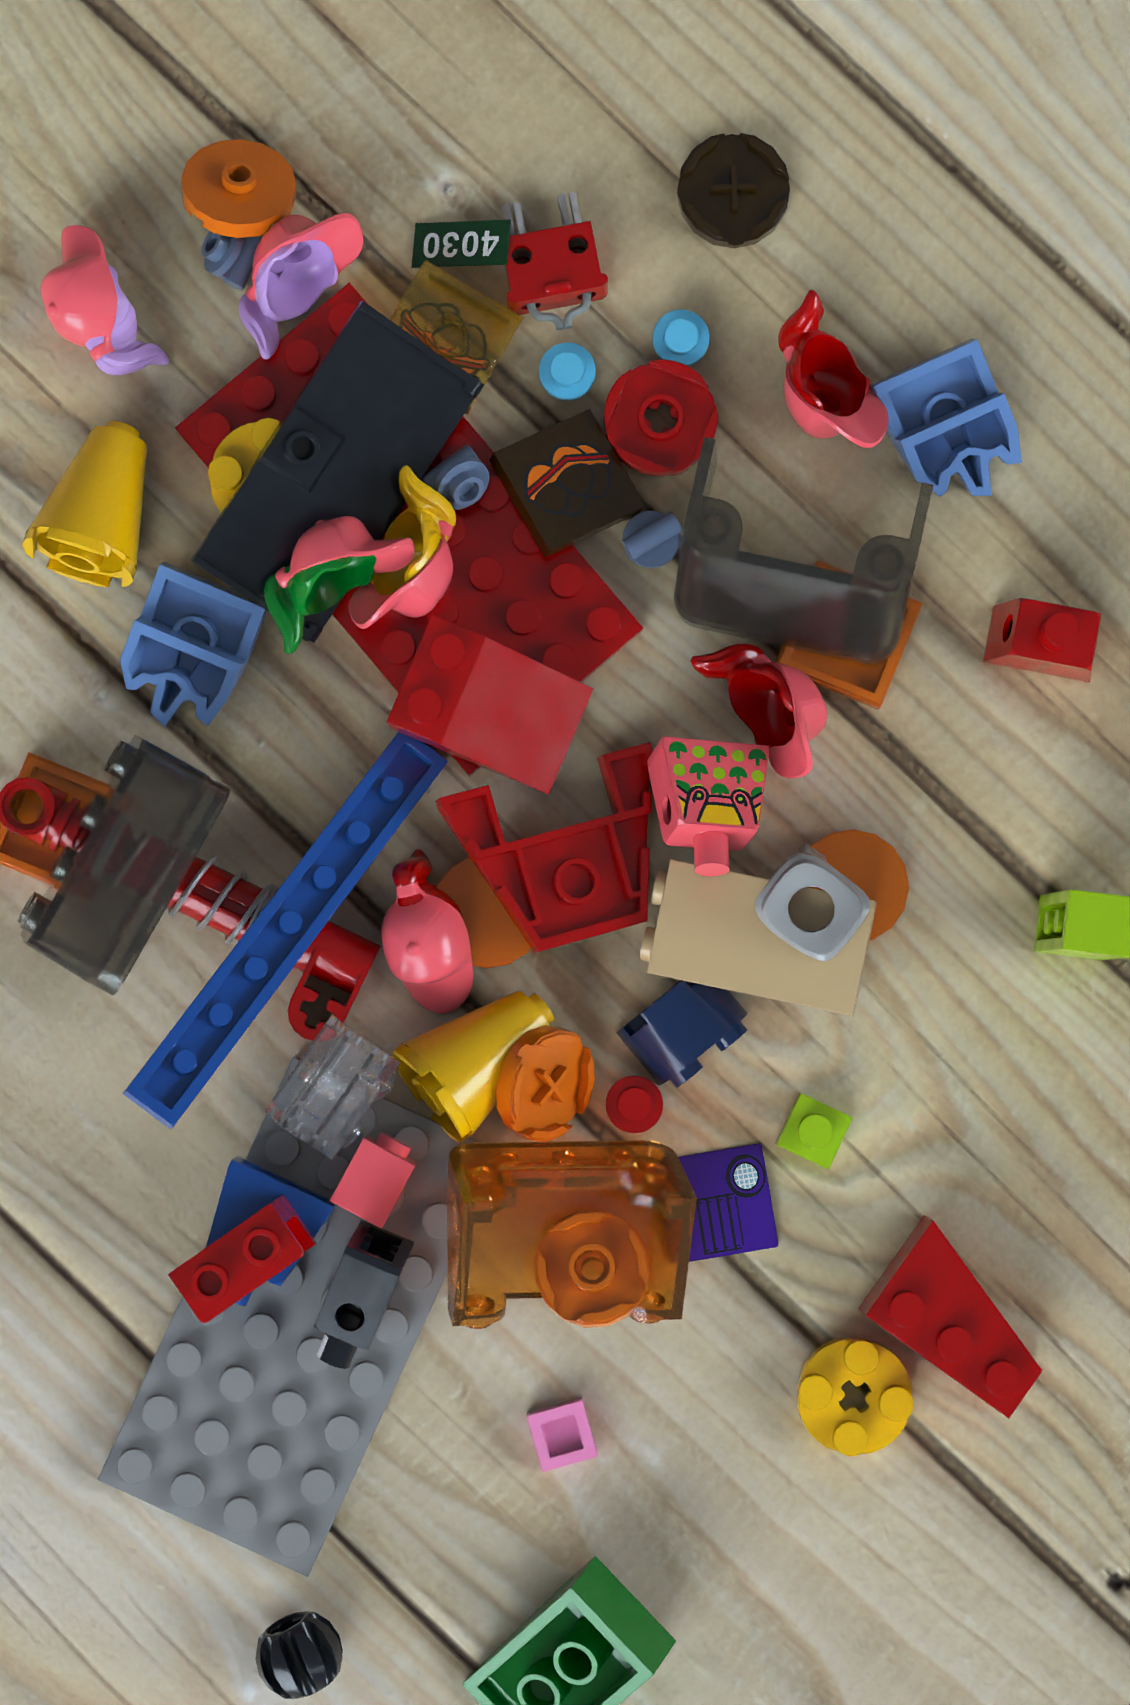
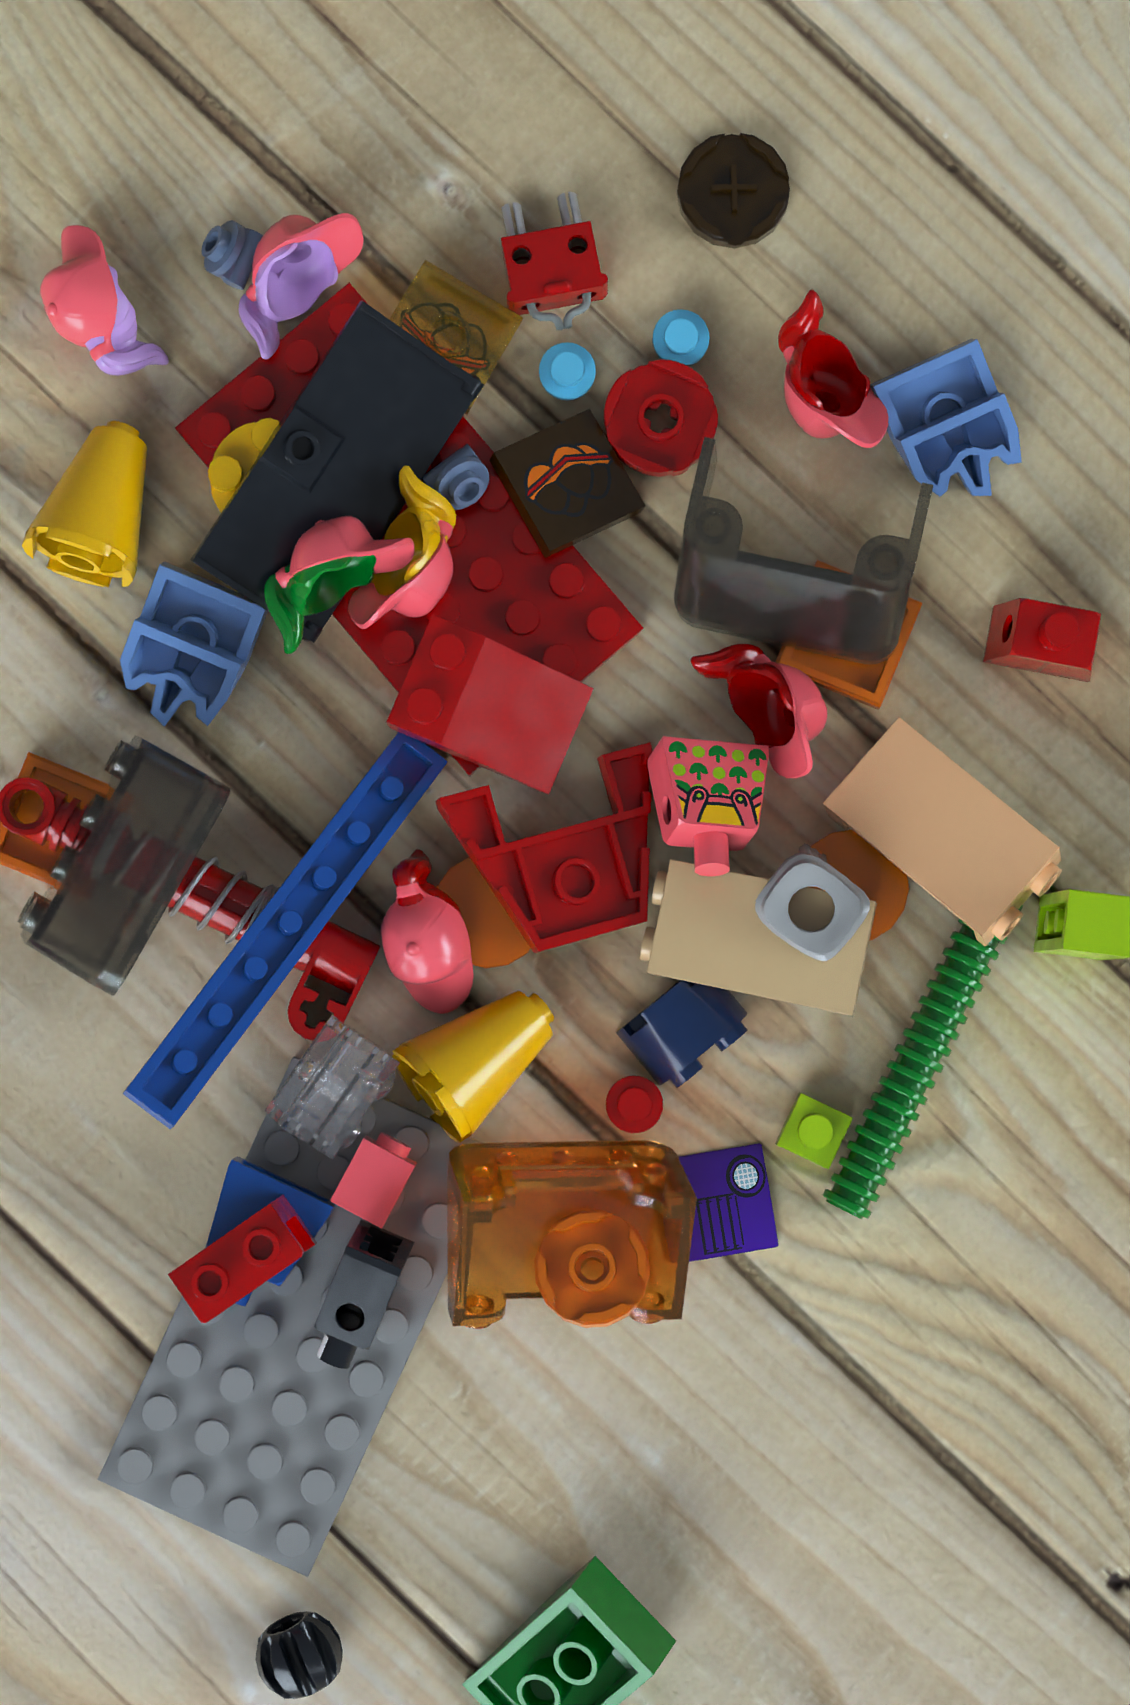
(238, 187): orange plate -> none
(461, 243): dark green sticker -> none
(544, 1083): orange tile -> none
(562, 1434): bright pink tile -> none
(652, 538): sand blue plate -> none
(851, 1429): yellow plate -> none
(911, 1072): none -> green piece
(945, 831): none -> light nougat panel
(949, 1320): red wedge -> none

